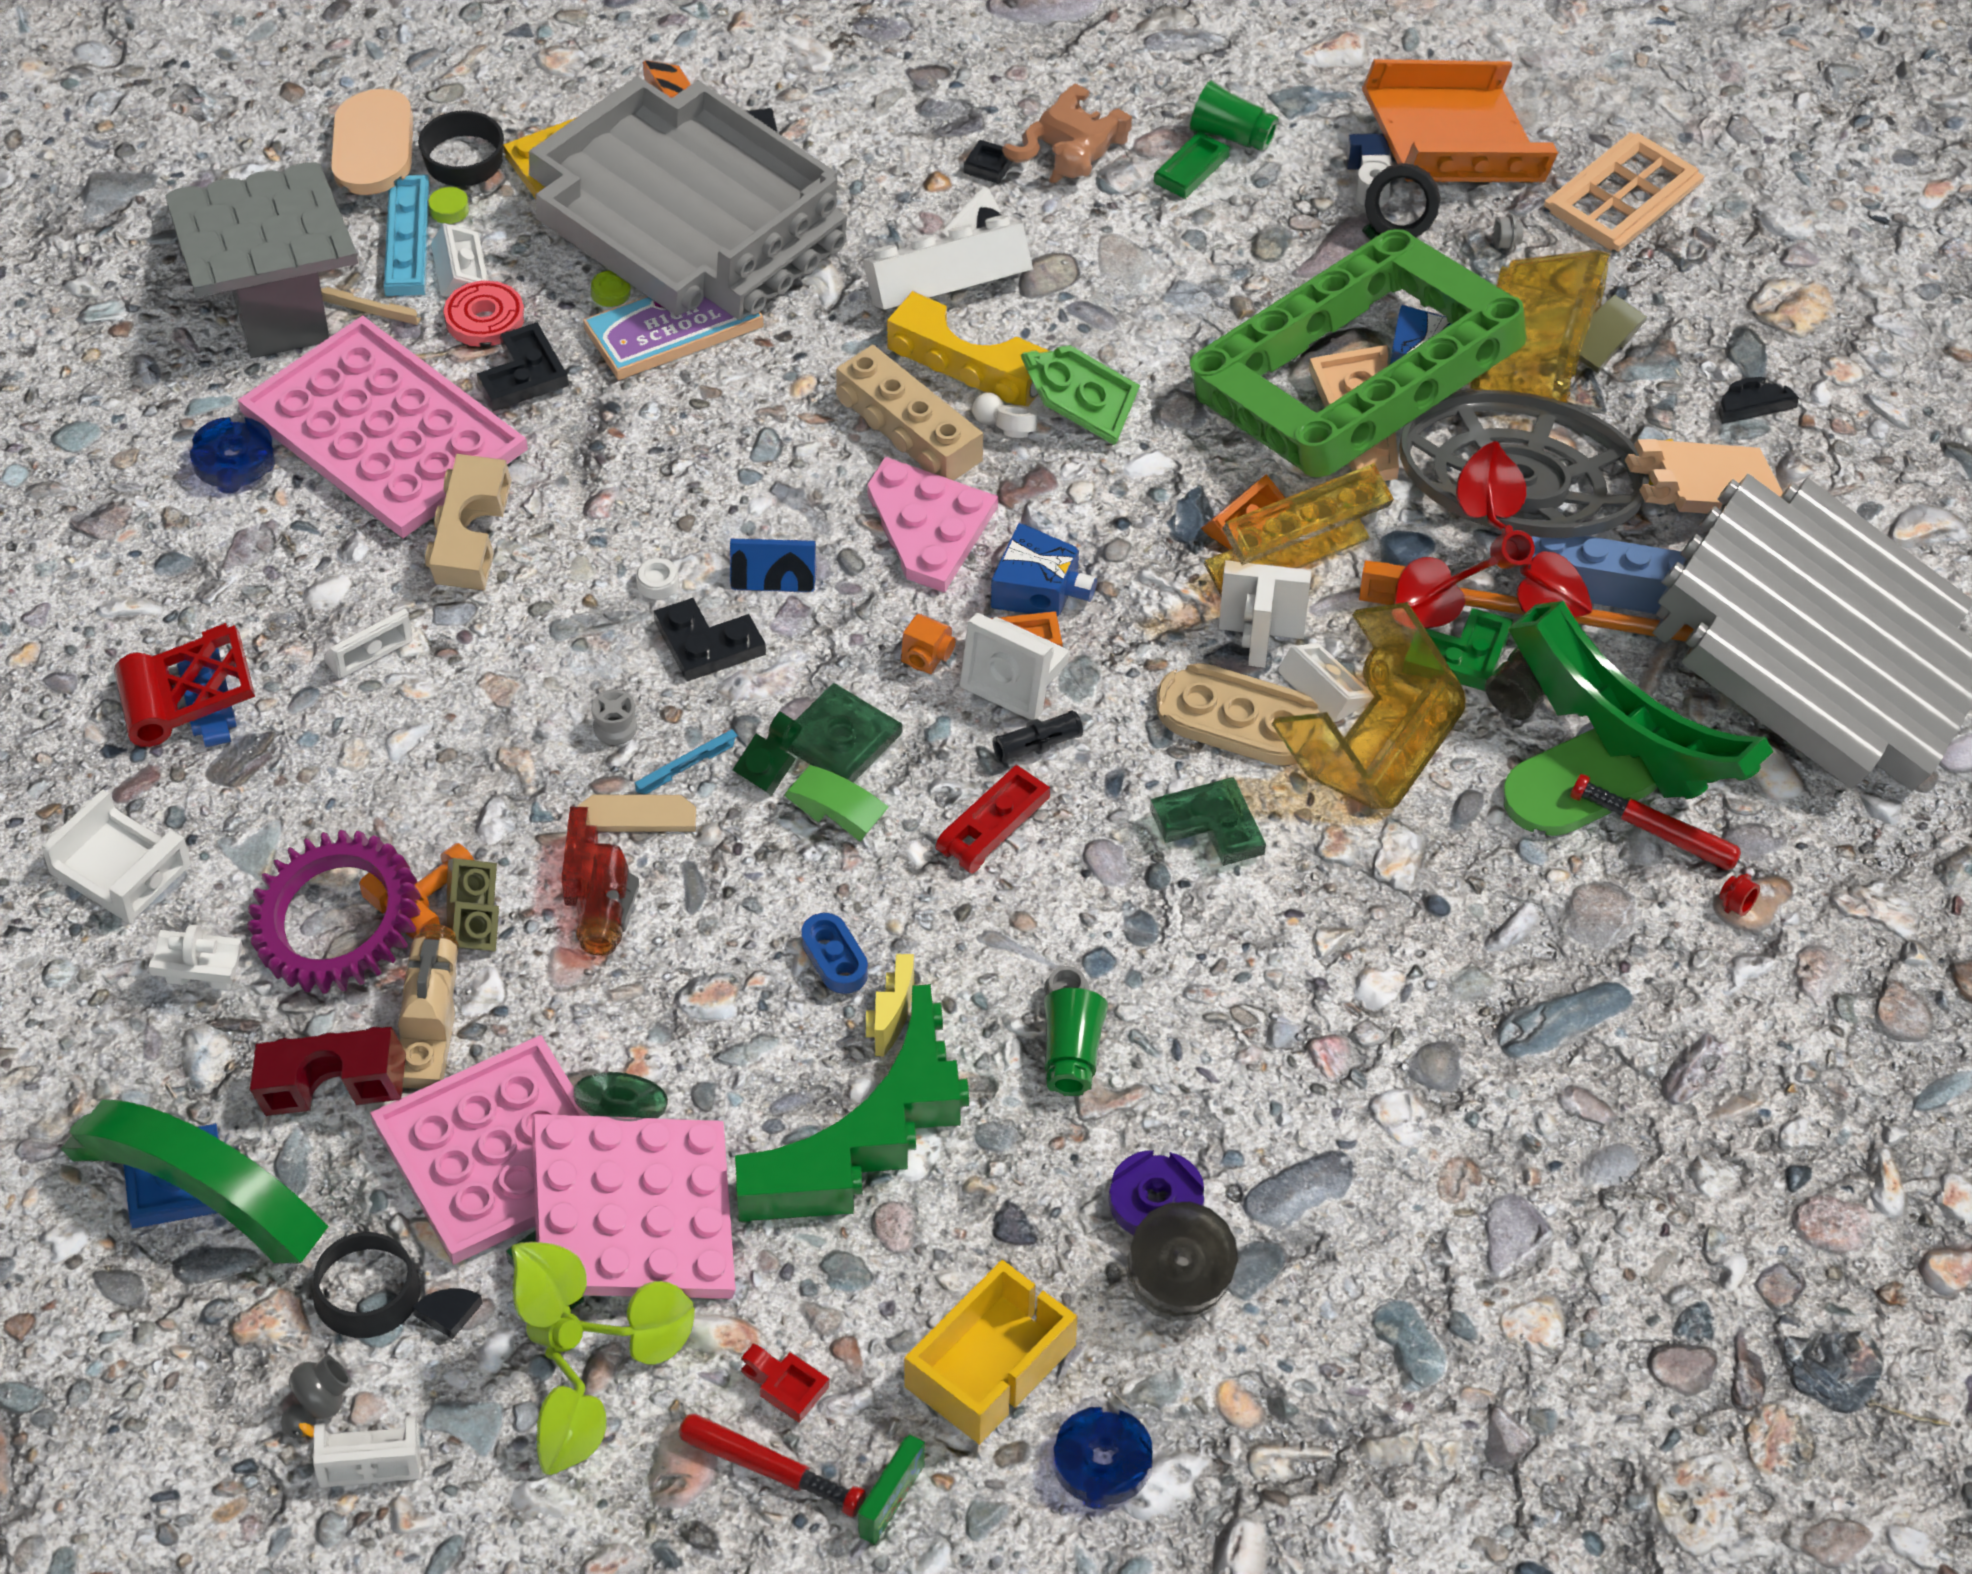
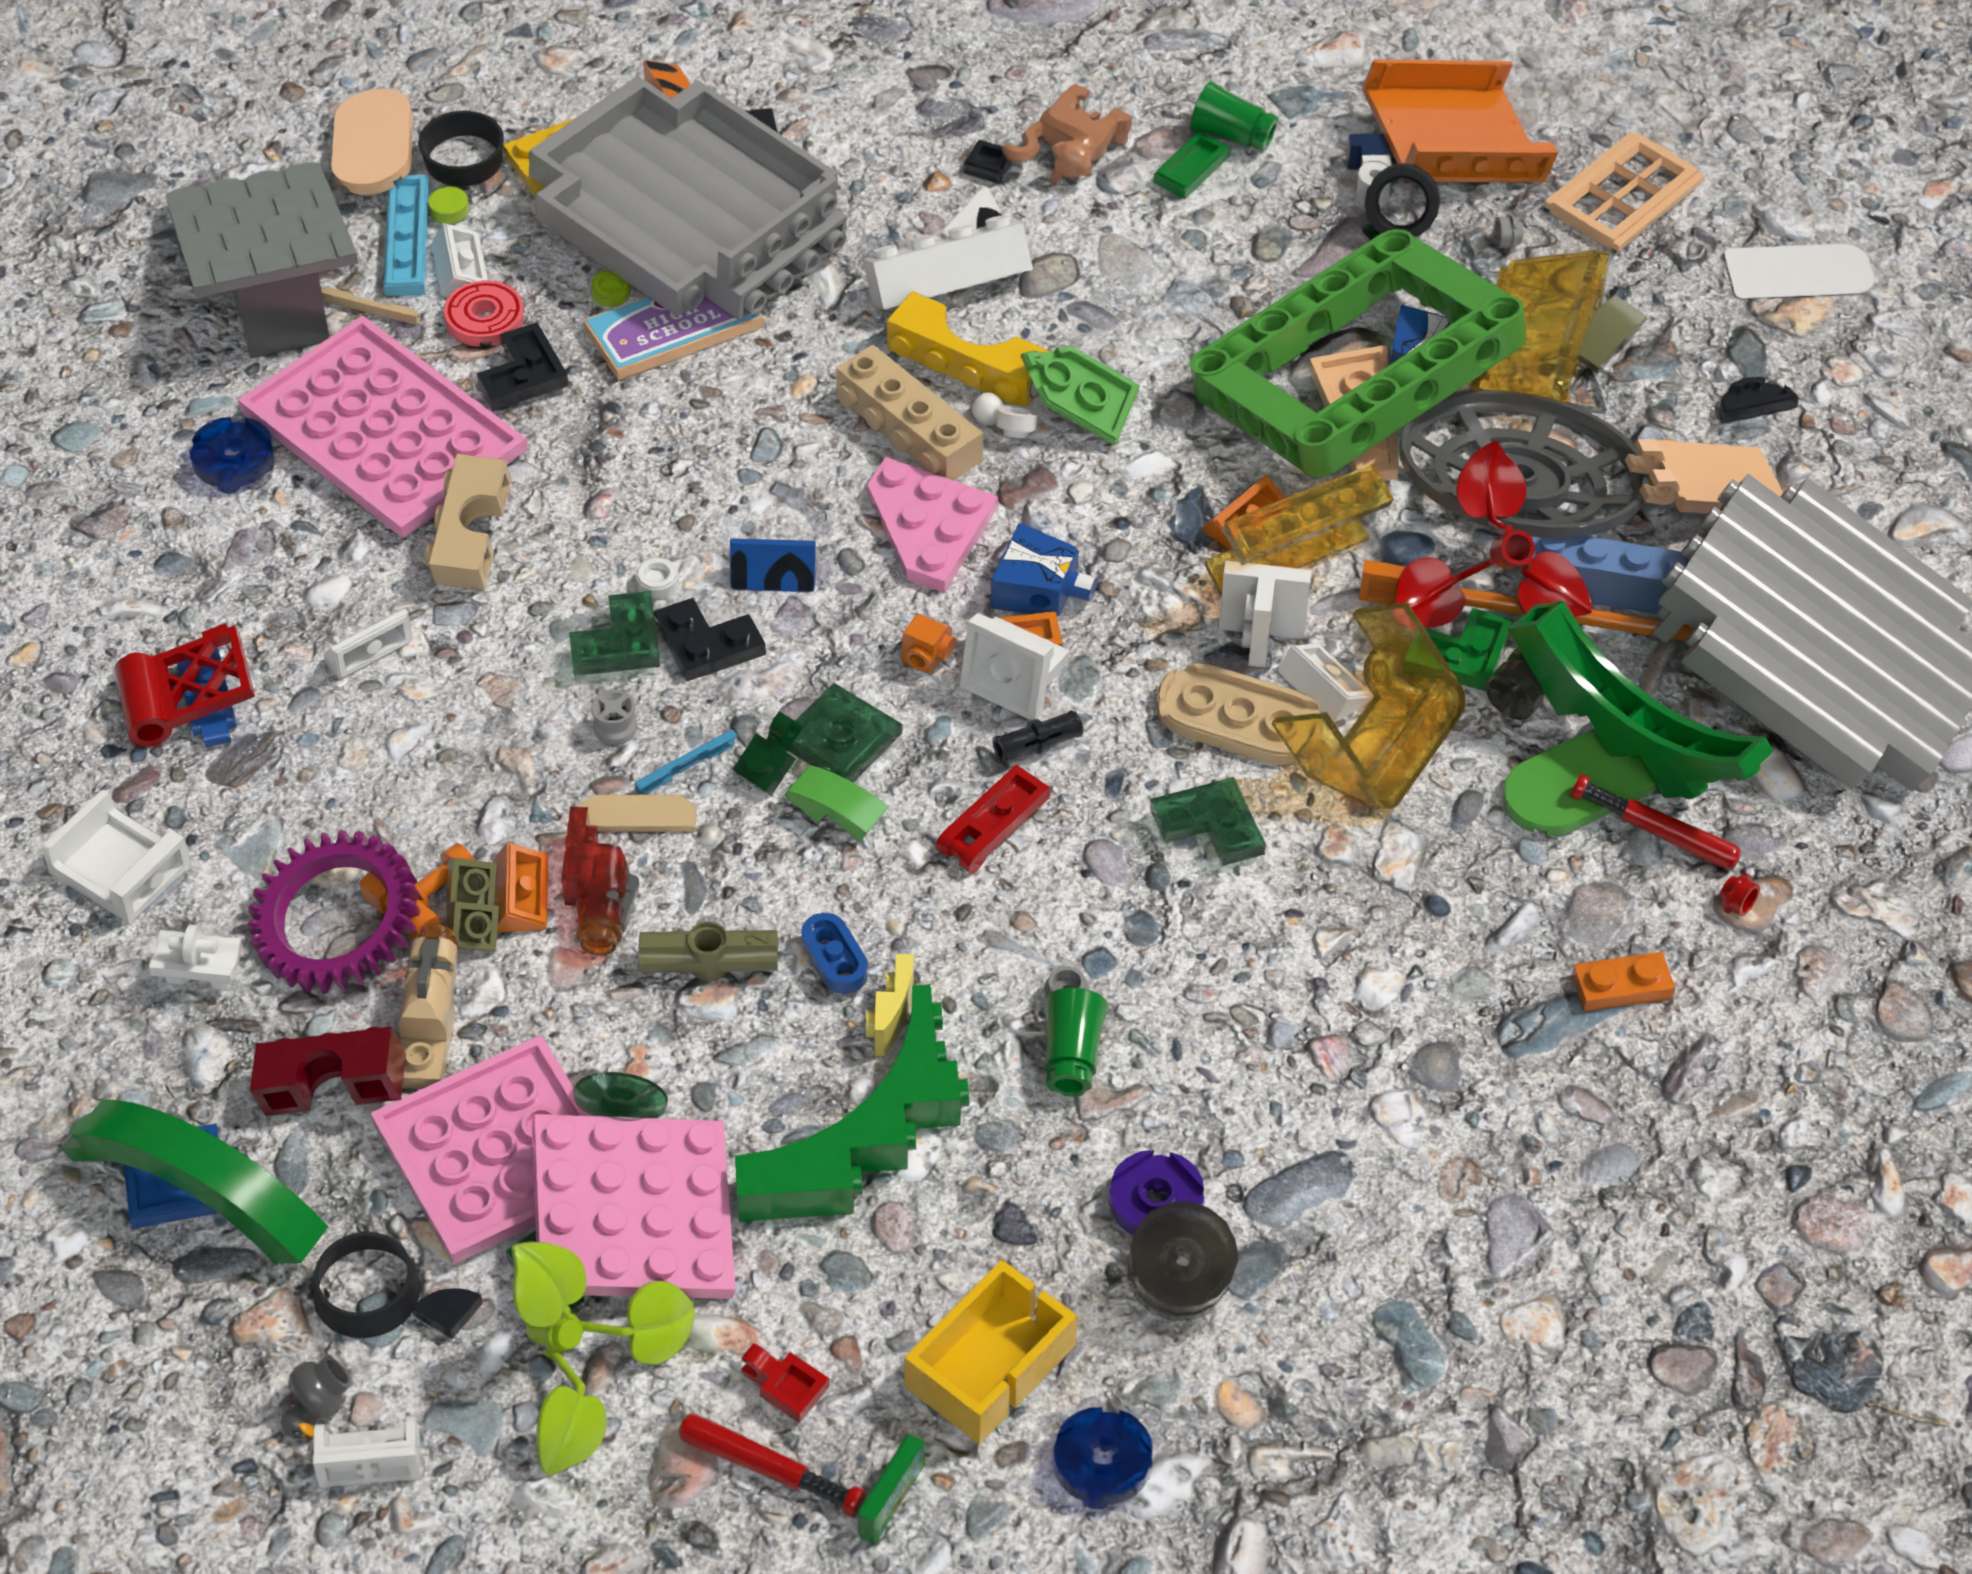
(521, 889): none -> orange slope
(626, 645): none -> clear green plate
(728, 951): none -> olive piece
(1623, 981): none -> orange plate
(1799, 270): none -> white sticker

